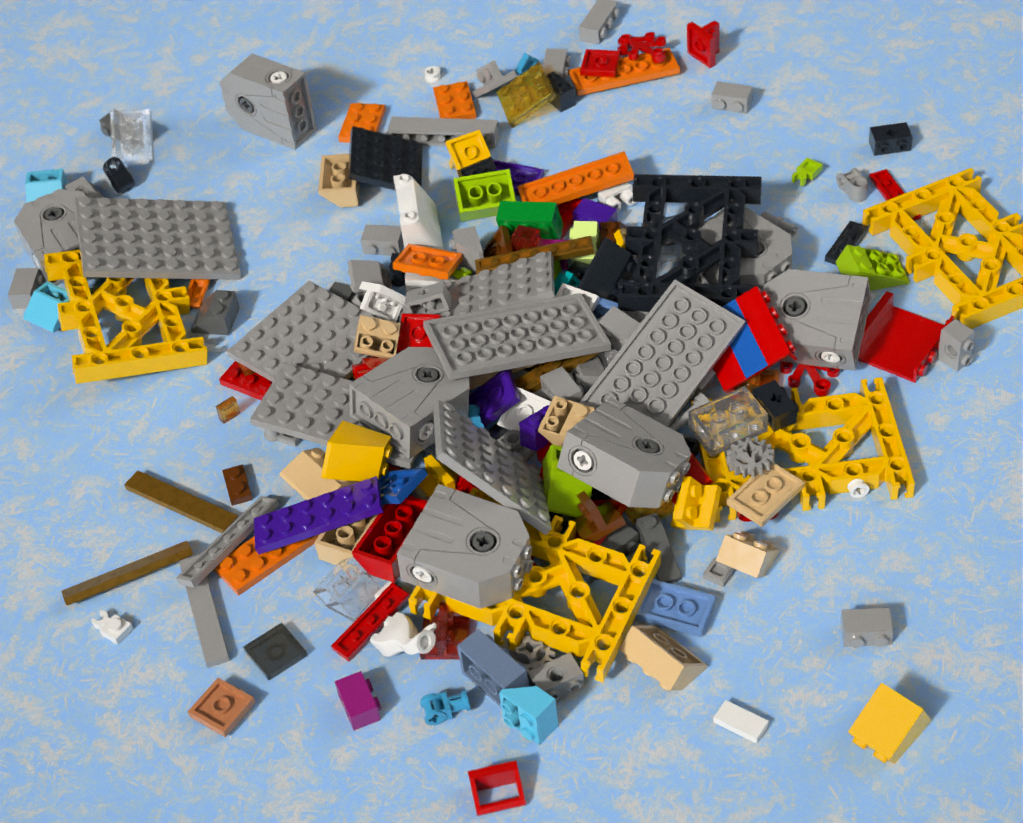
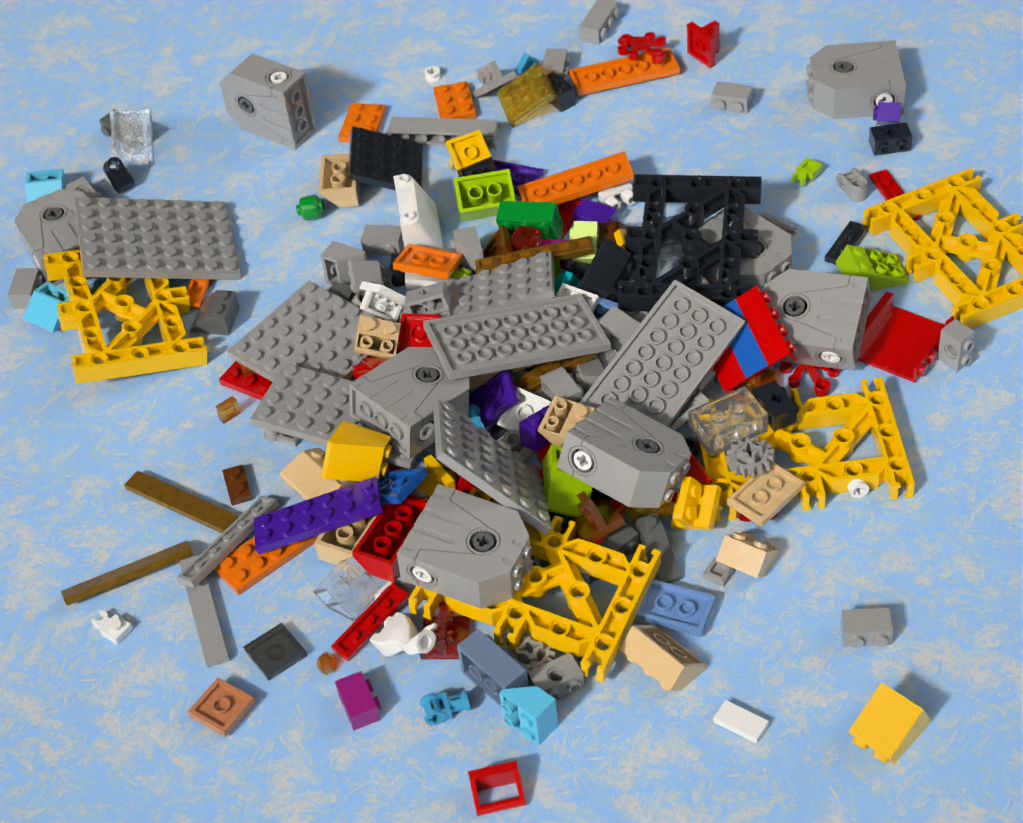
(310, 207): none -> green head
(327, 663): none -> clear orange plate
(336, 259): none -> light grey slope
(600, 63): red tile -> none
(854, 78): none -> light grey piece
(887, 113): none -> dark purple brick

